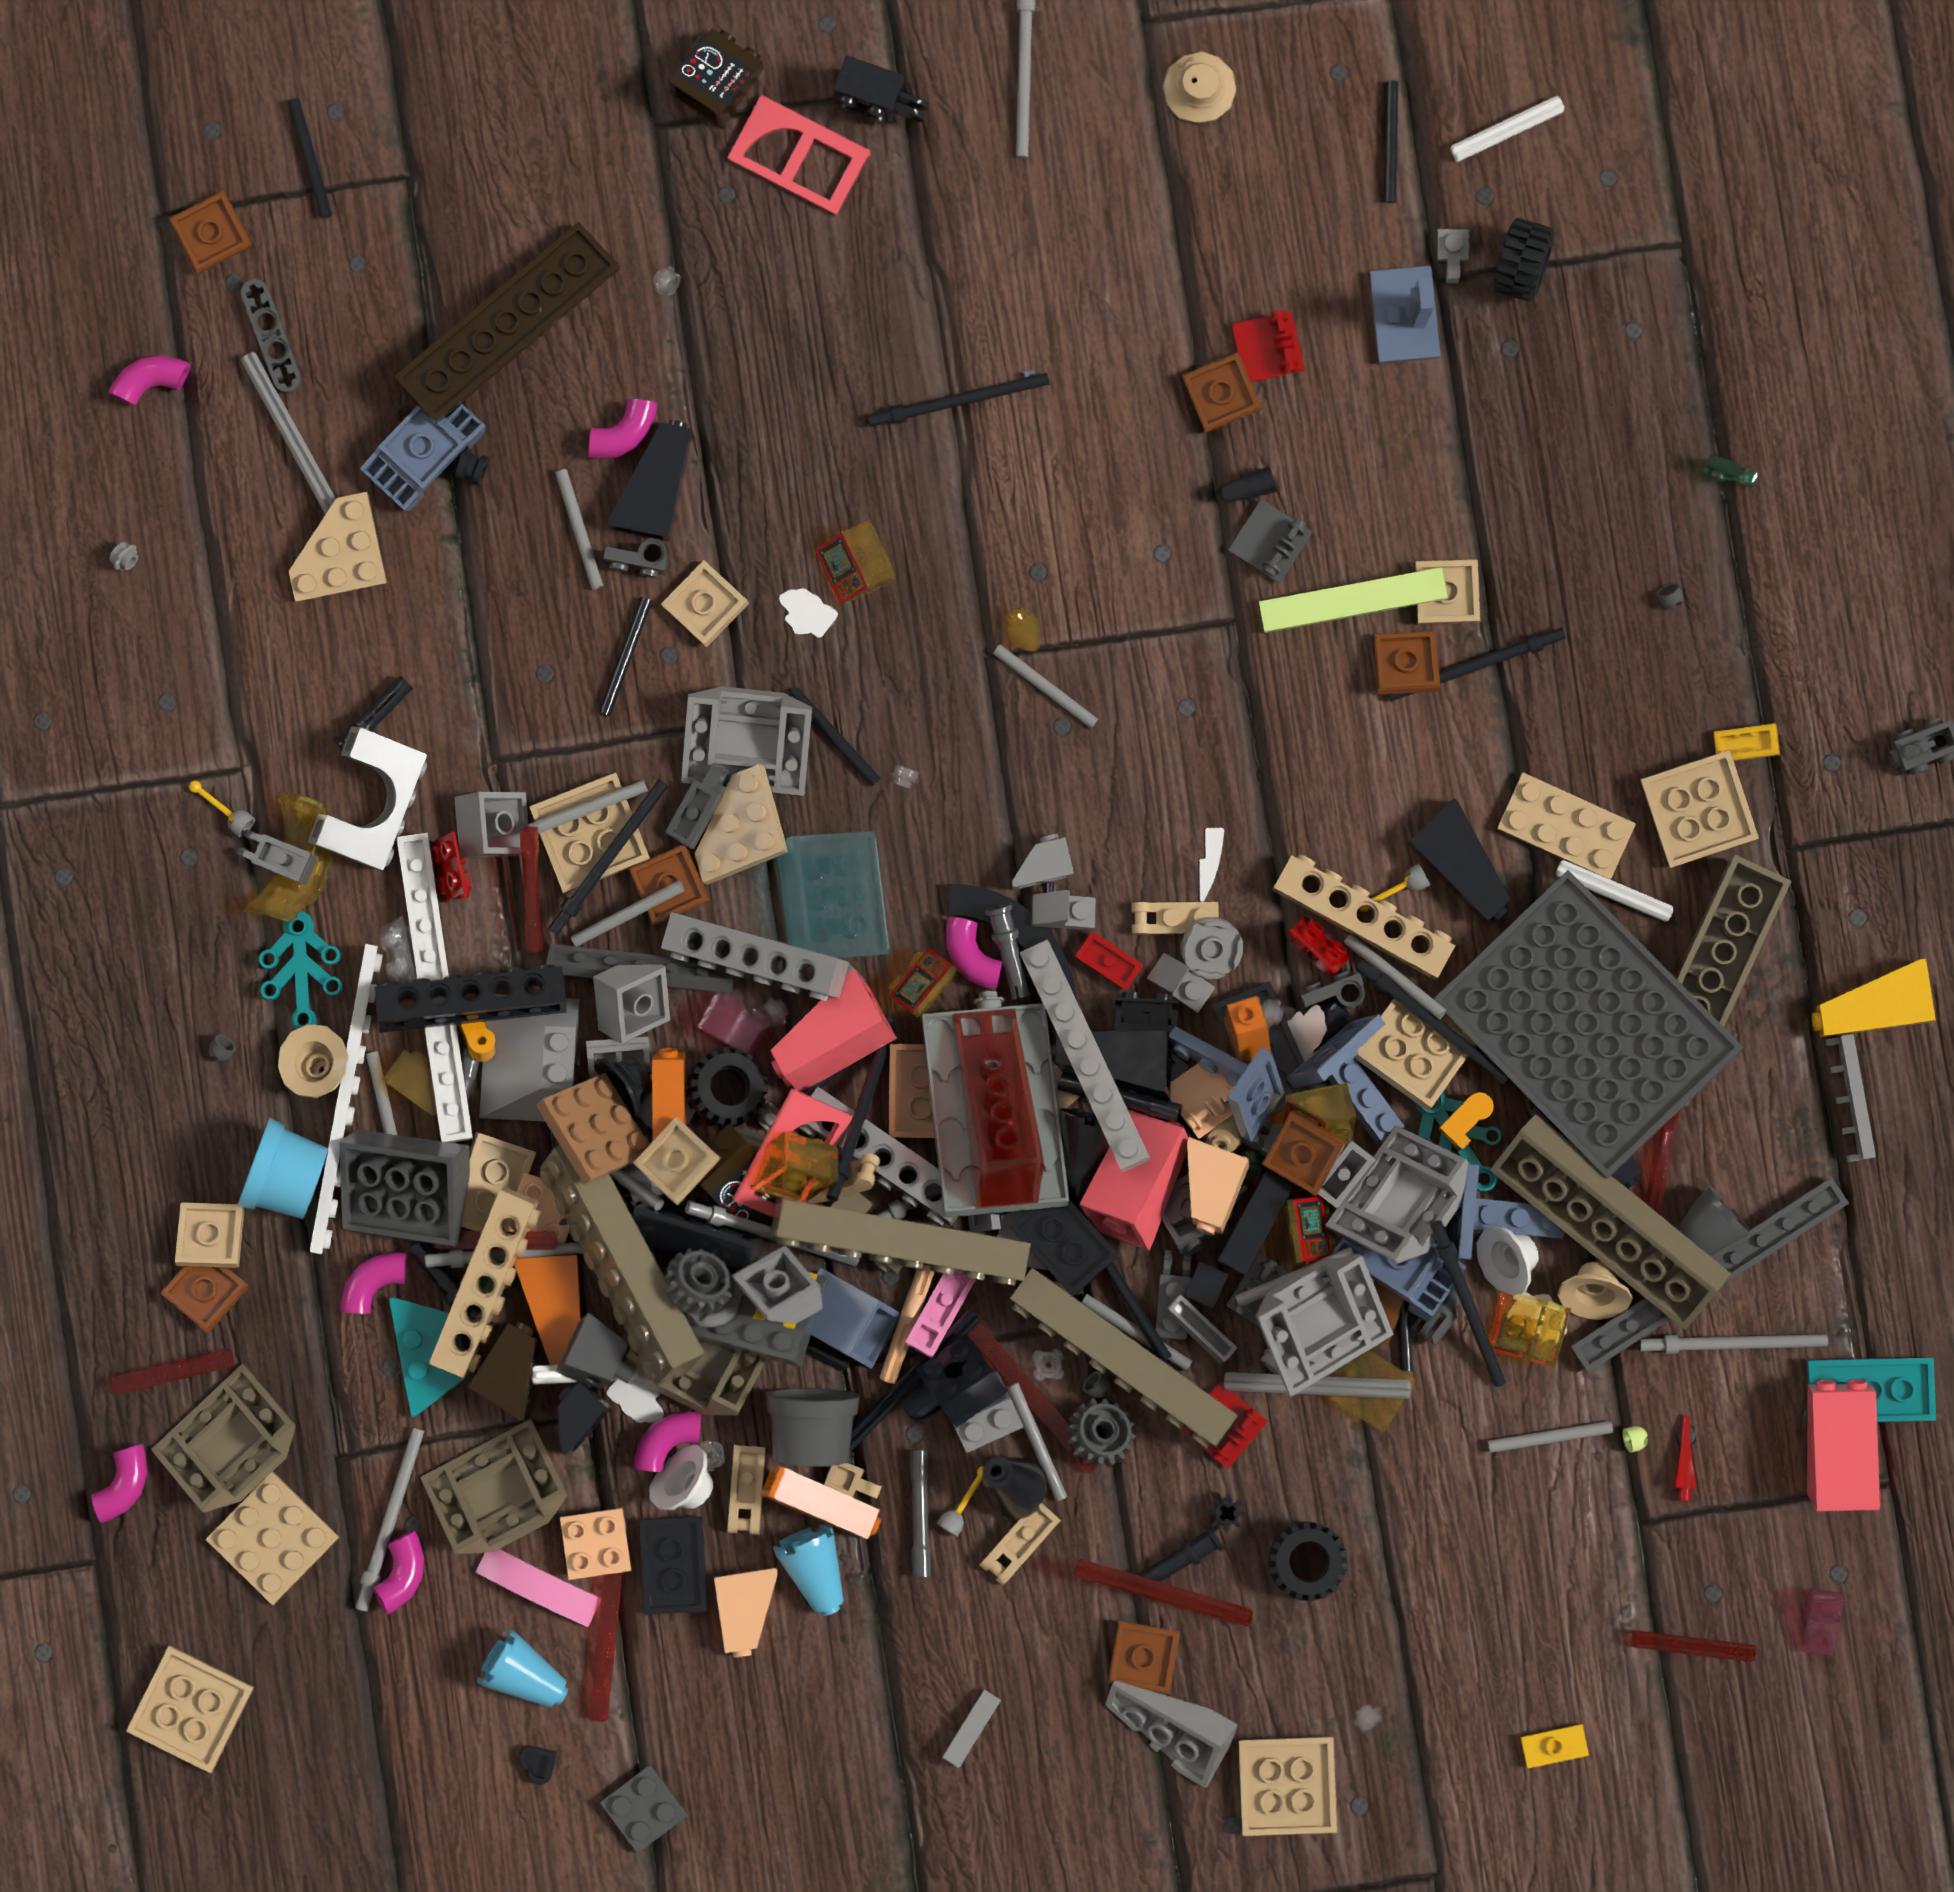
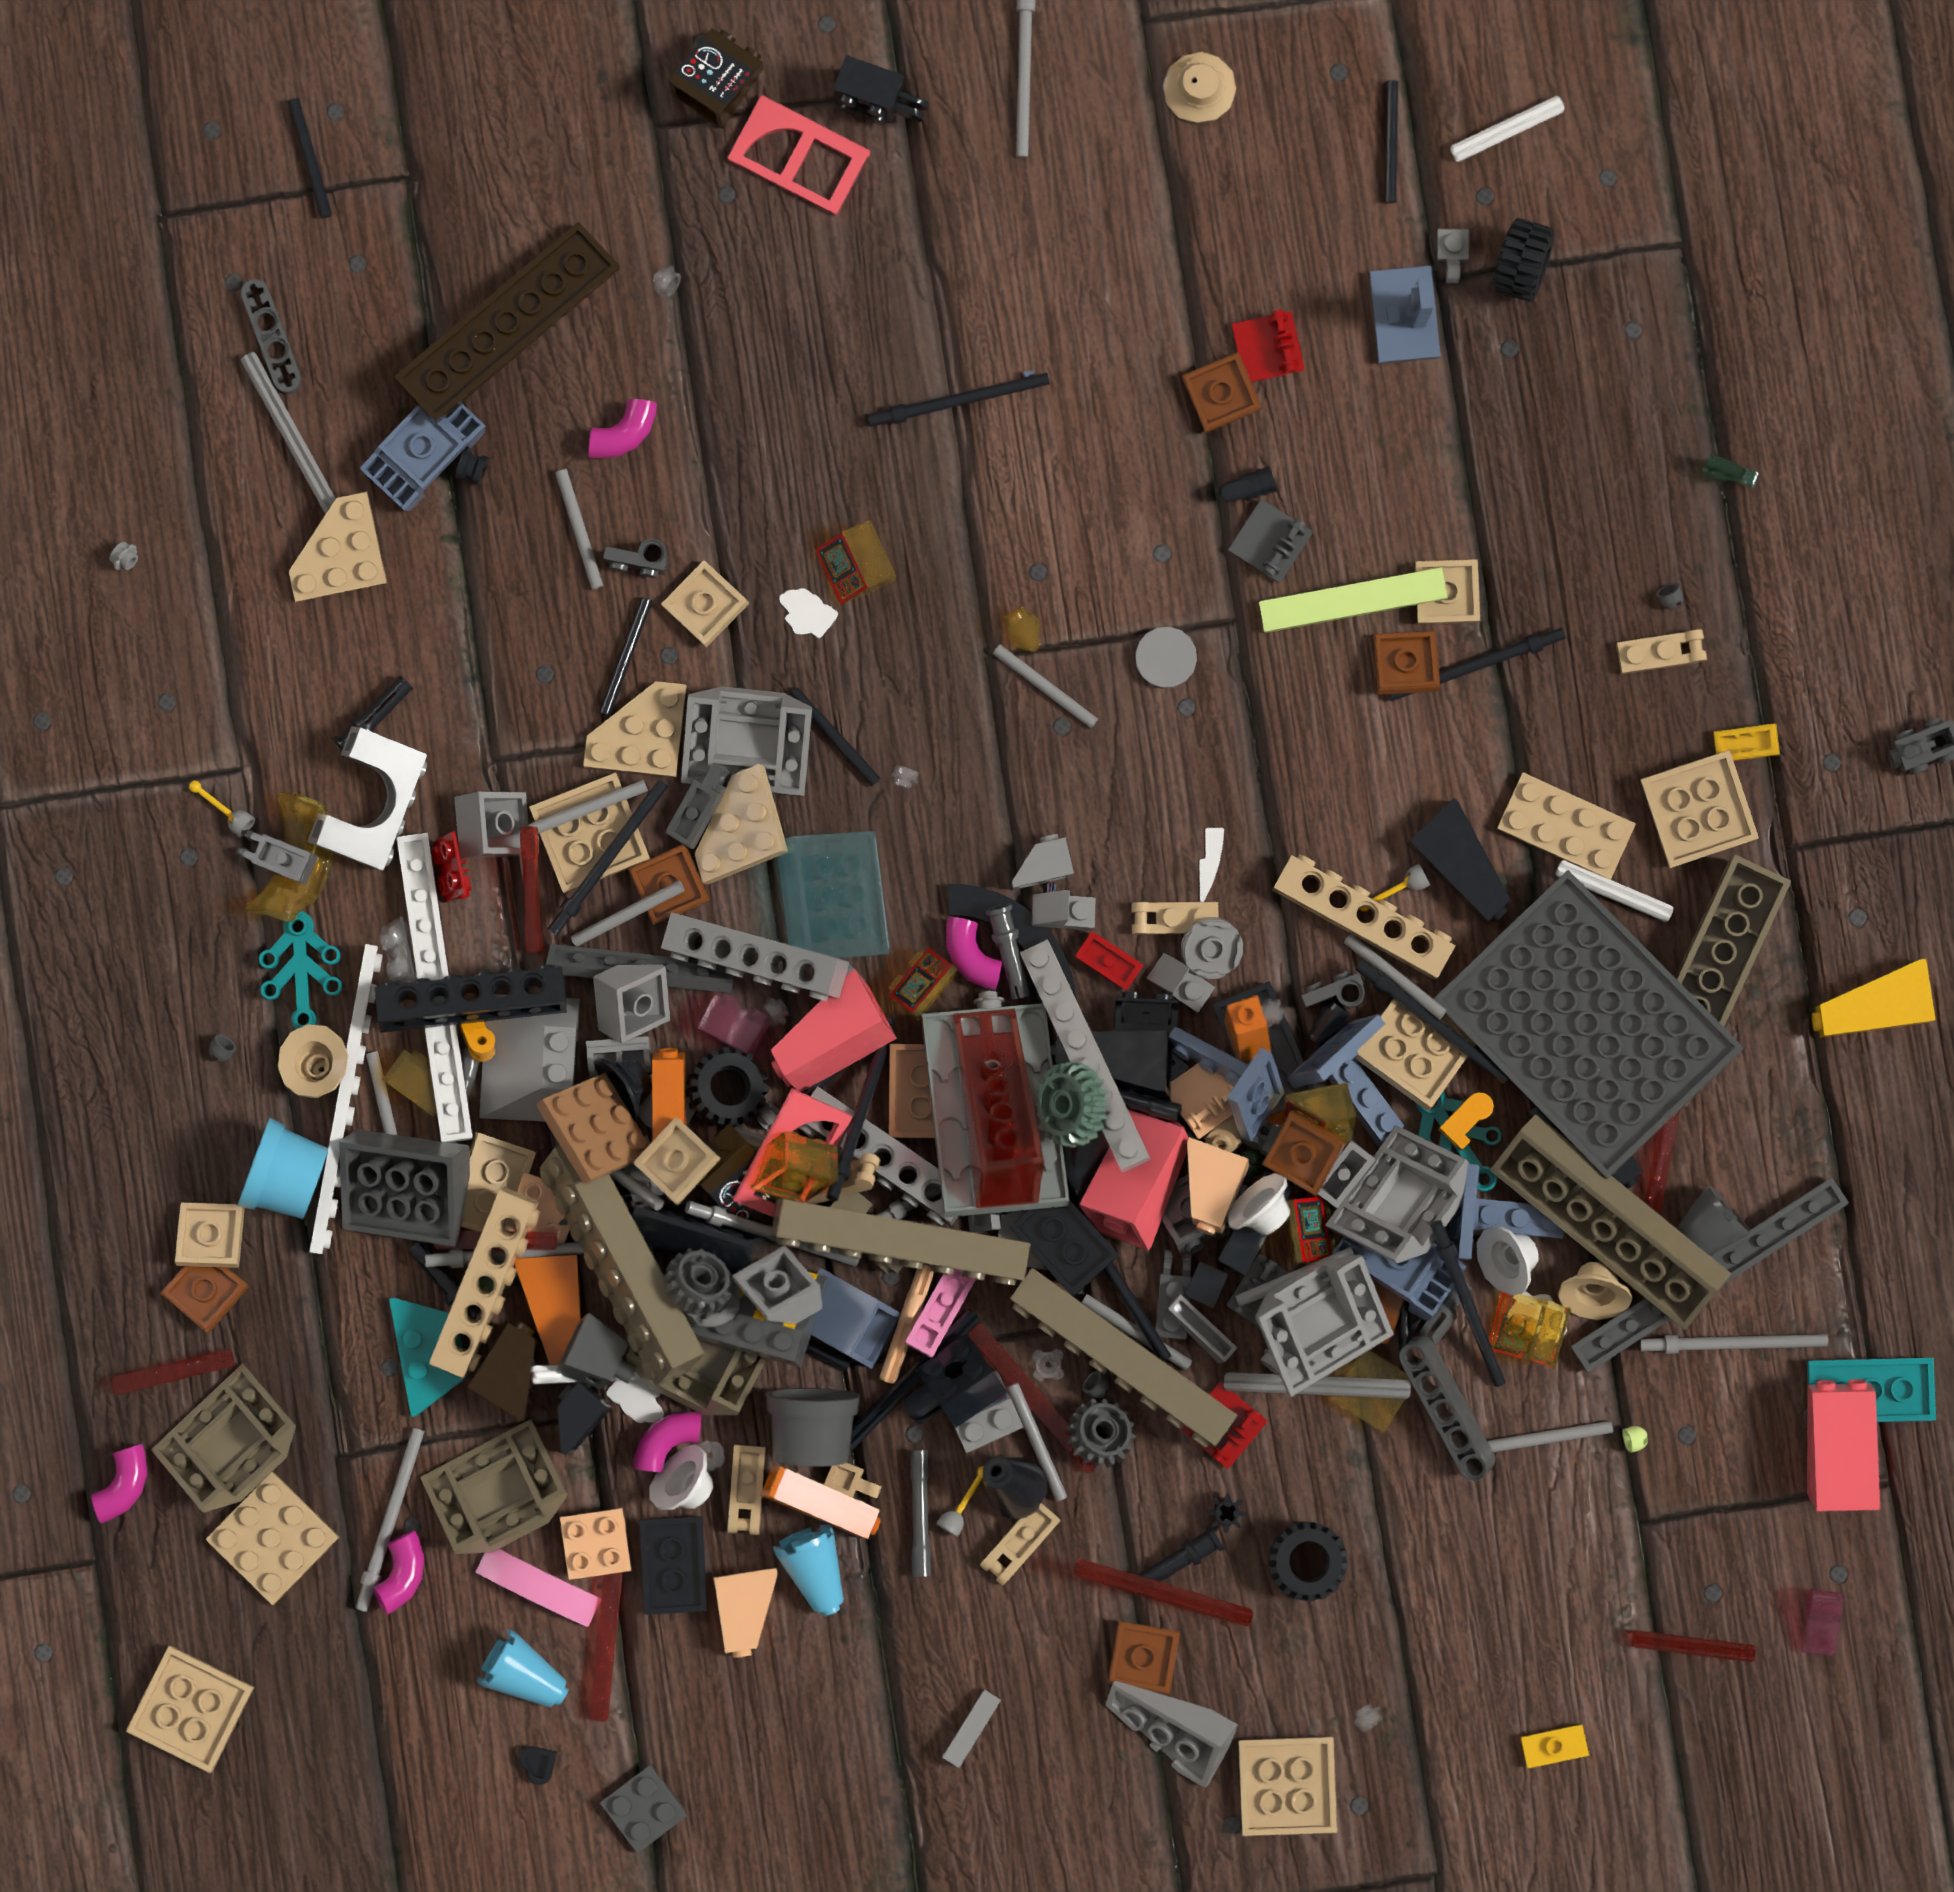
(148, 373): dark pink cylinder -> none
(210, 232): dark orange plate -> none
(370, 1277): dark pink cylinder -> none
(642, 734): none -> tan plate
(655, 487): black slope -> none
(1071, 1104): none -> sand green gear
(1166, 657): none -> light grey tile
(1261, 1205): none -> white hat
(1308, 1030): white sticker -> none
(1310, 935): red hinge -> none
(1445, 1422): none -> dark grey beam
(1660, 652): none -> tan plate
(1684, 1476): red piece -> none
(1855, 1097): light grey hinge -> none

